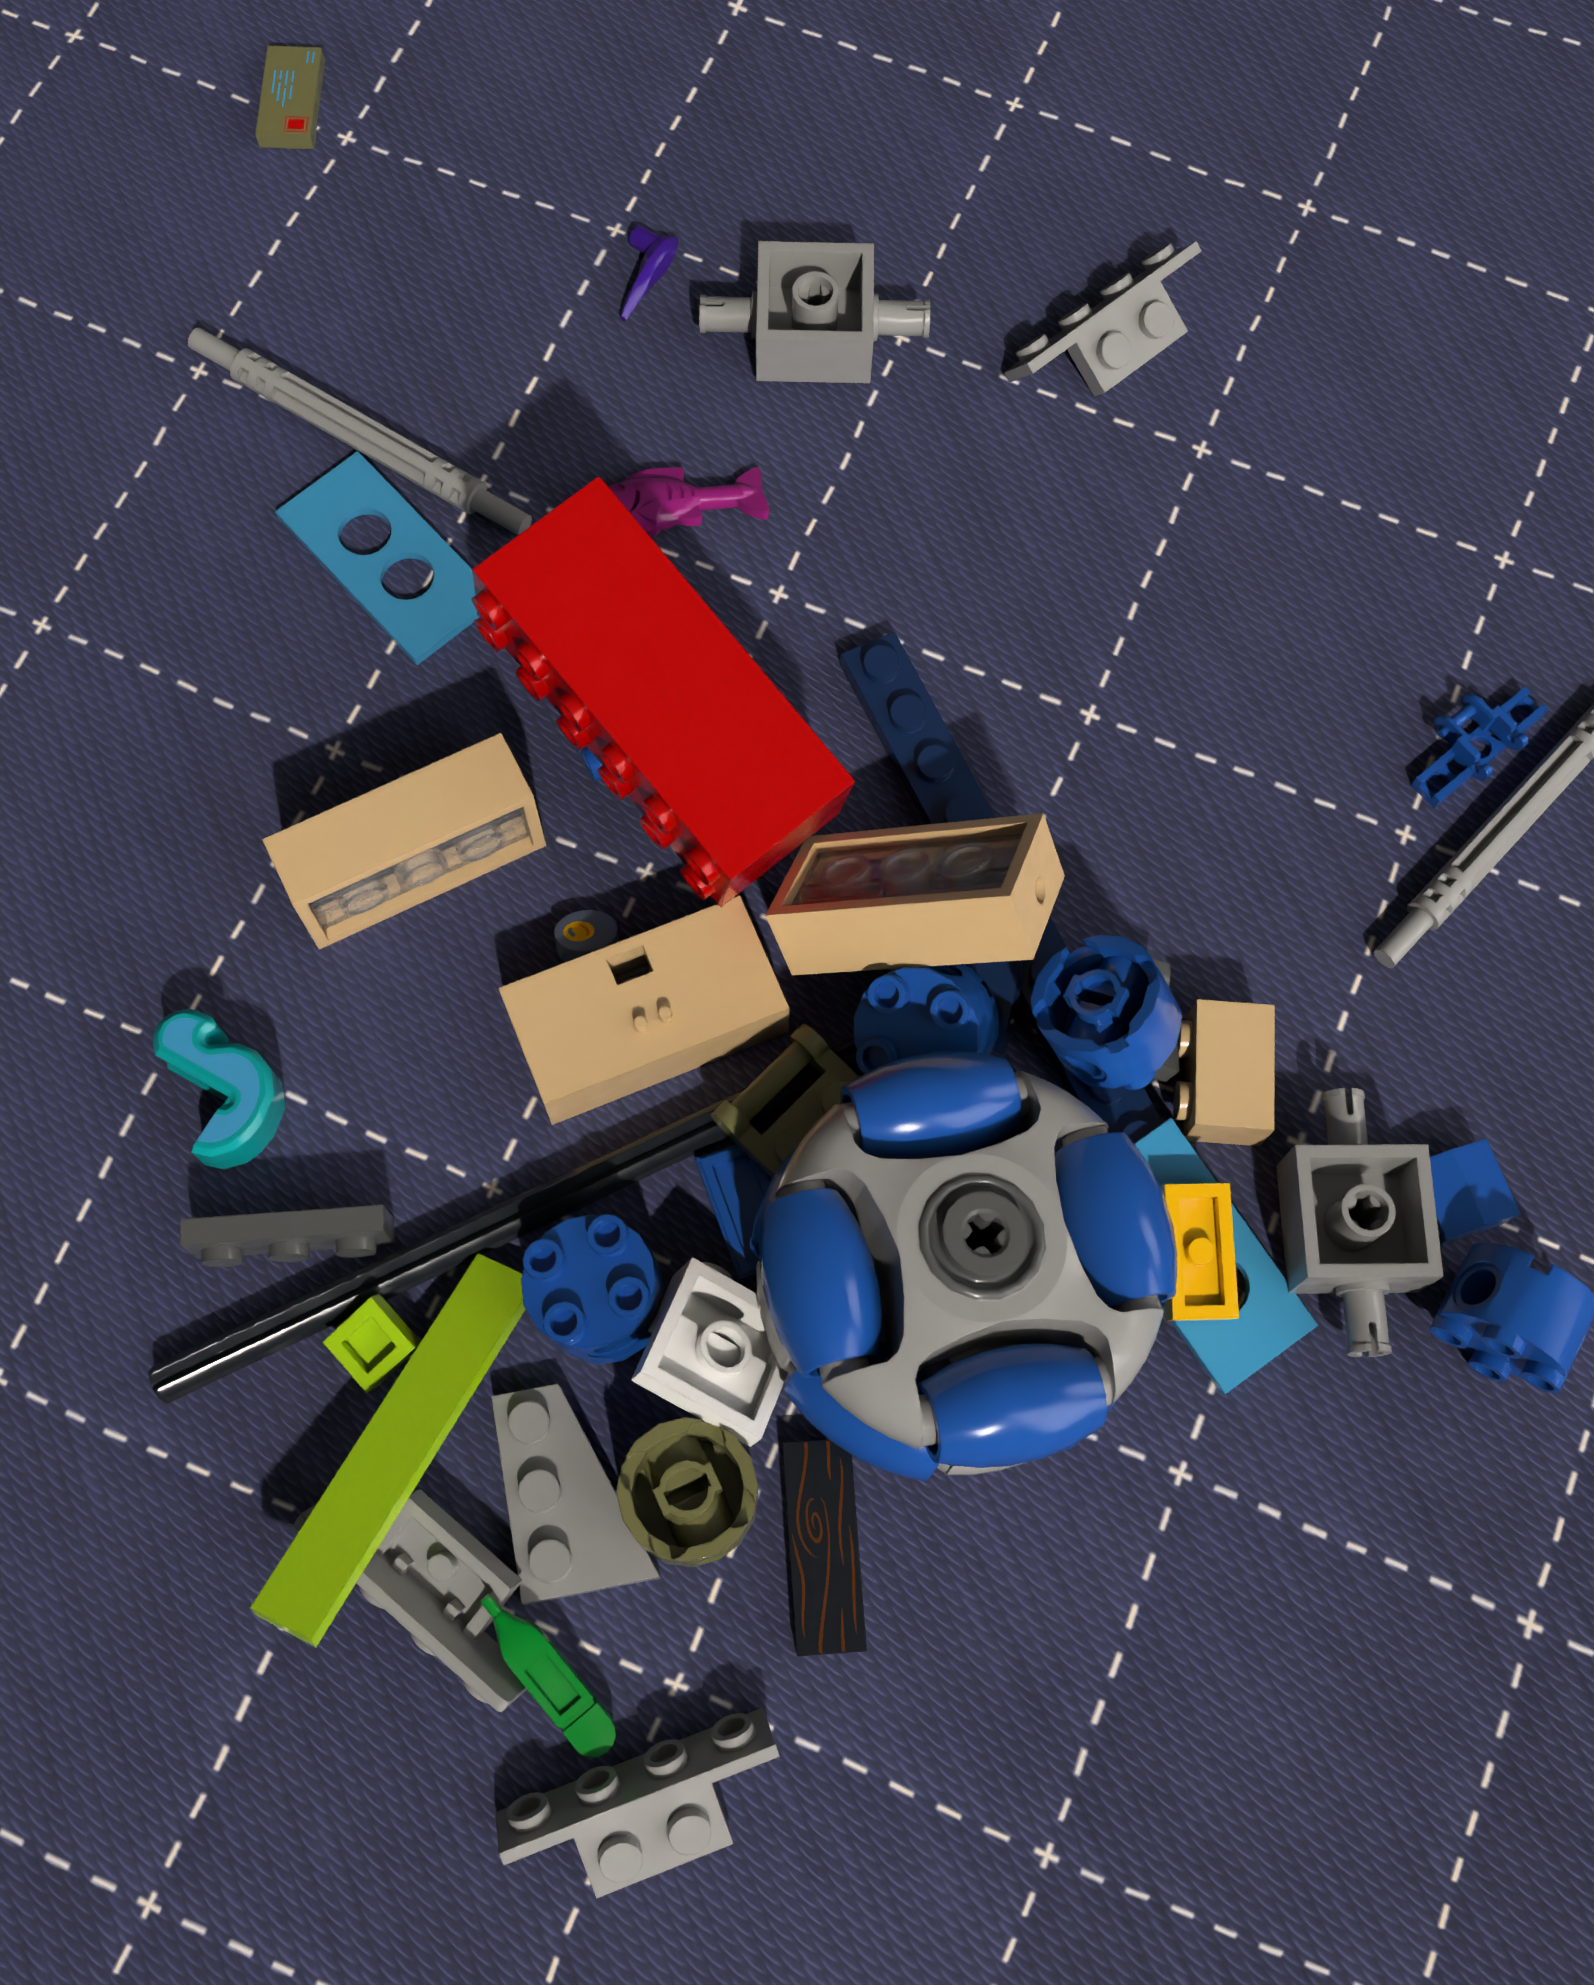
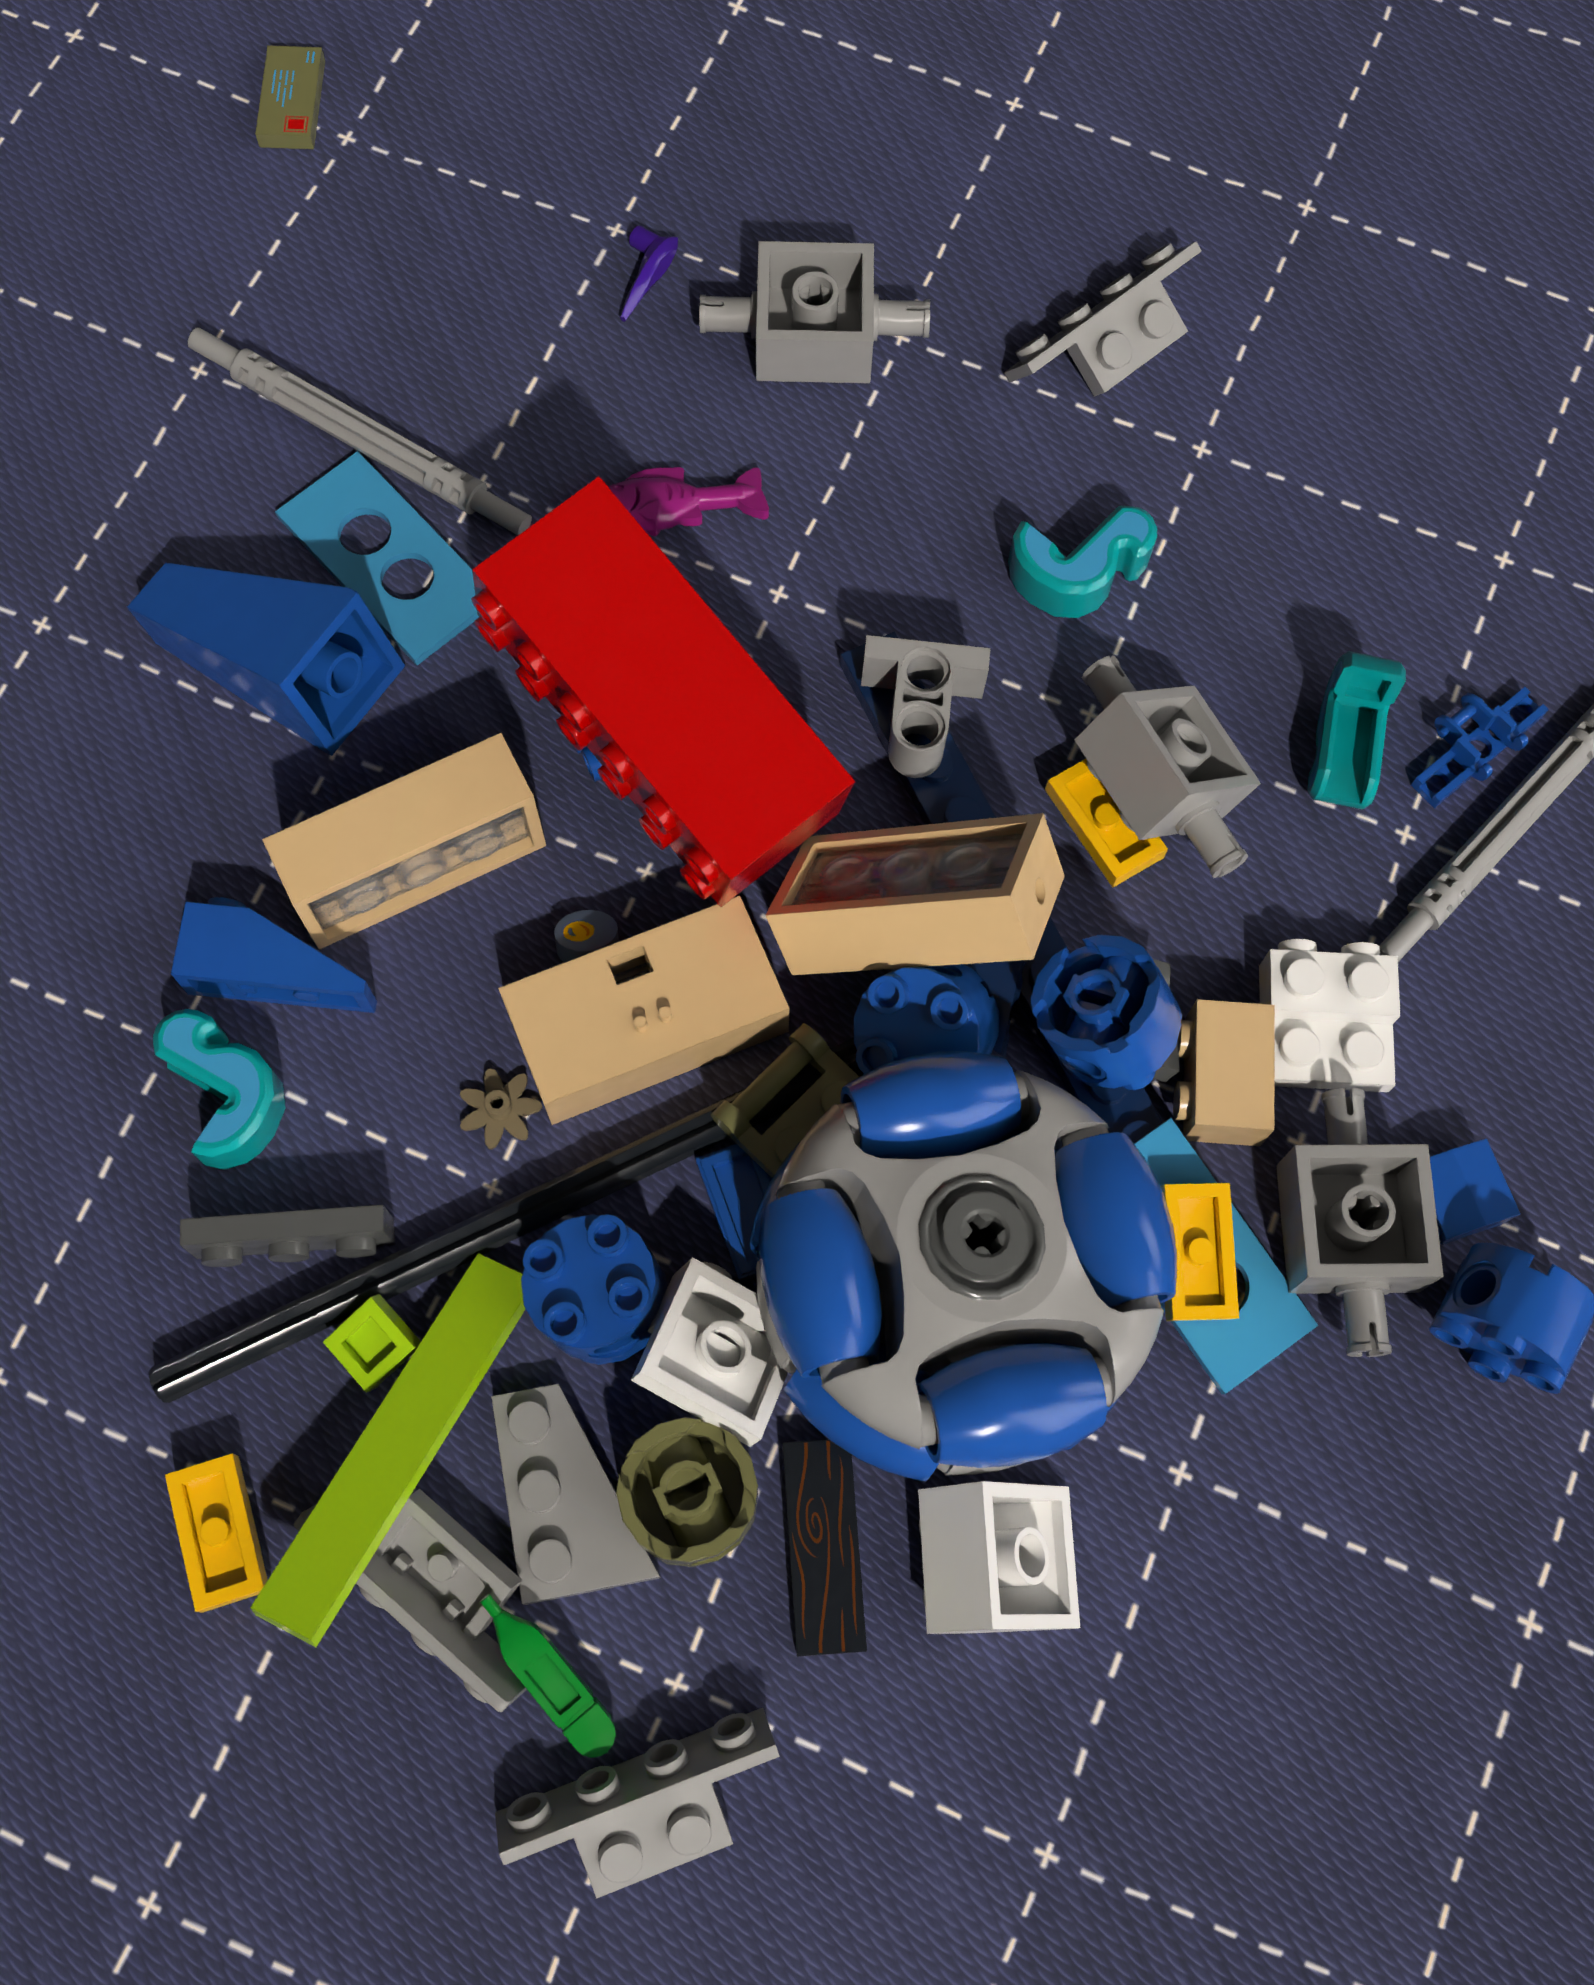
(216, 1532): none -> yellow plate
(243, 956): none -> blue slope
(280, 644): none -> blue slope
(499, 1118): none -> dark tan plant
(954, 671): none -> light grey tile
(997, 1558): none -> white slope
(1084, 578): none -> teal animal
(1099, 827): none -> yellow plate
(1166, 763): none -> light grey brick
(1332, 1015): none -> white plate
(1354, 729): none -> teal animal

